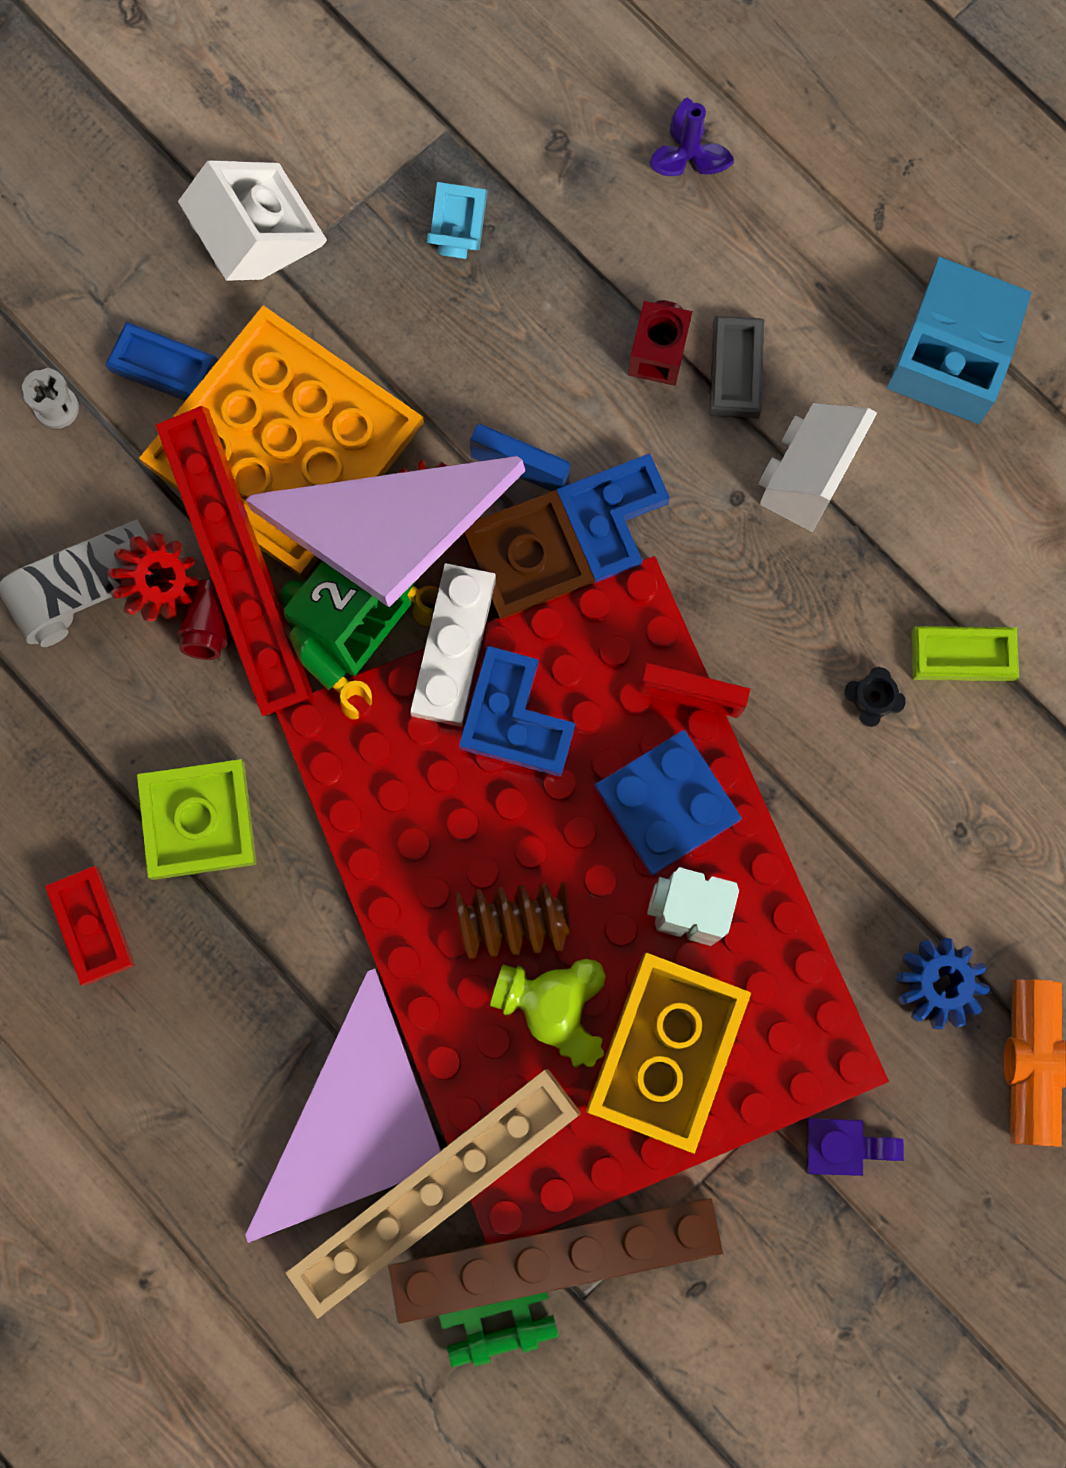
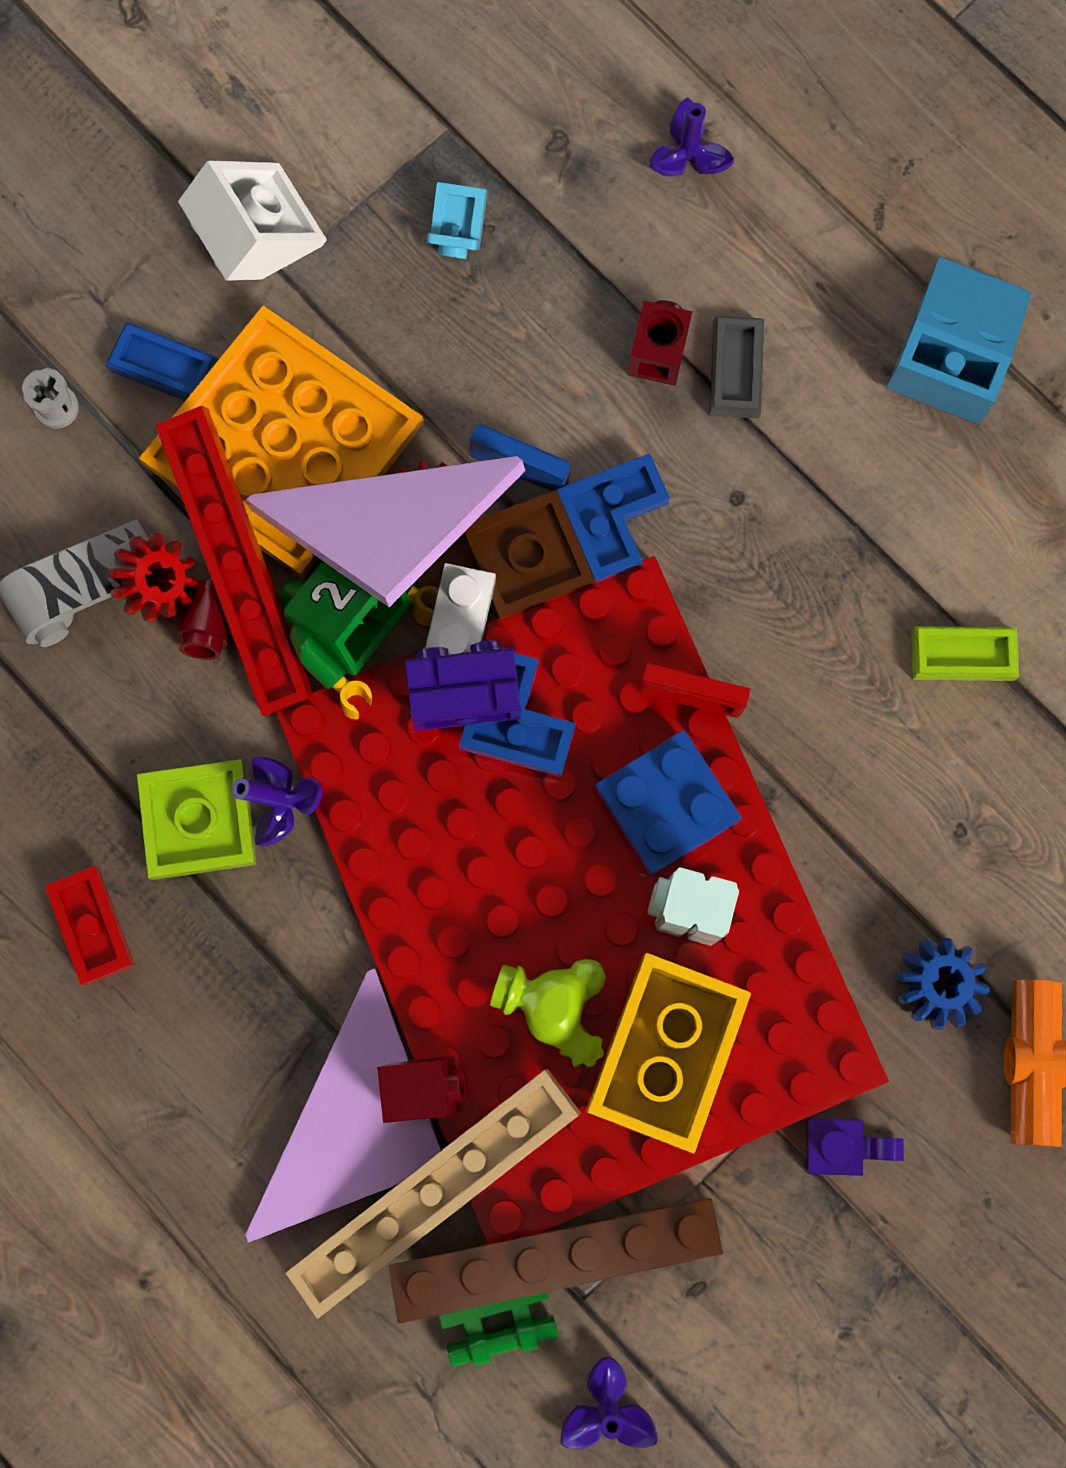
(274, 790): none -> dark purple plant
(421, 1089): none -> dark red brick
(463, 686): none -> dark purple brick
(513, 920): reddish brown piece -> none
(626, 1423): none -> dark purple plant
(814, 462): white slope -> none
(878, 682): black plate -> none

